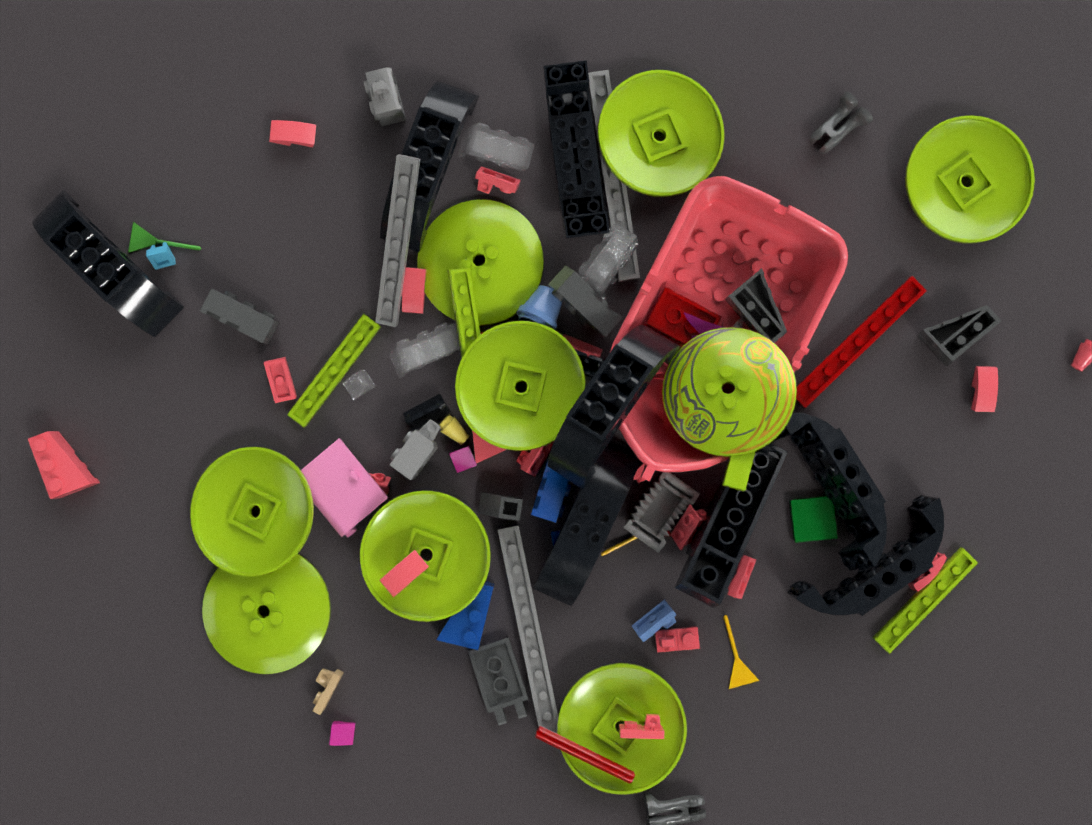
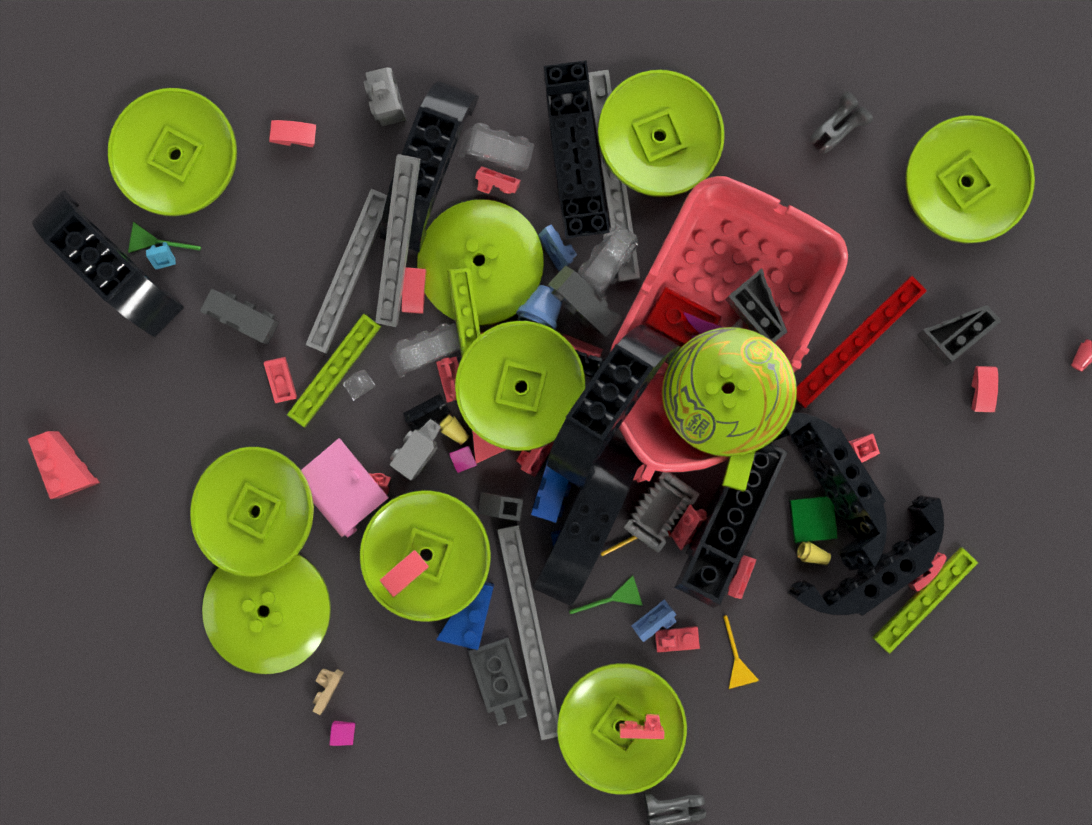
(148, 135): none -> lime dish
(347, 272): none -> light grey plate
(448, 370): none -> coral hinge
(552, 243): none -> medium blue hinge
(585, 754): red axle -> none
(626, 593): none -> bright green piece
(813, 554): none -> light yellow cone
(865, 447): none -> coral slope

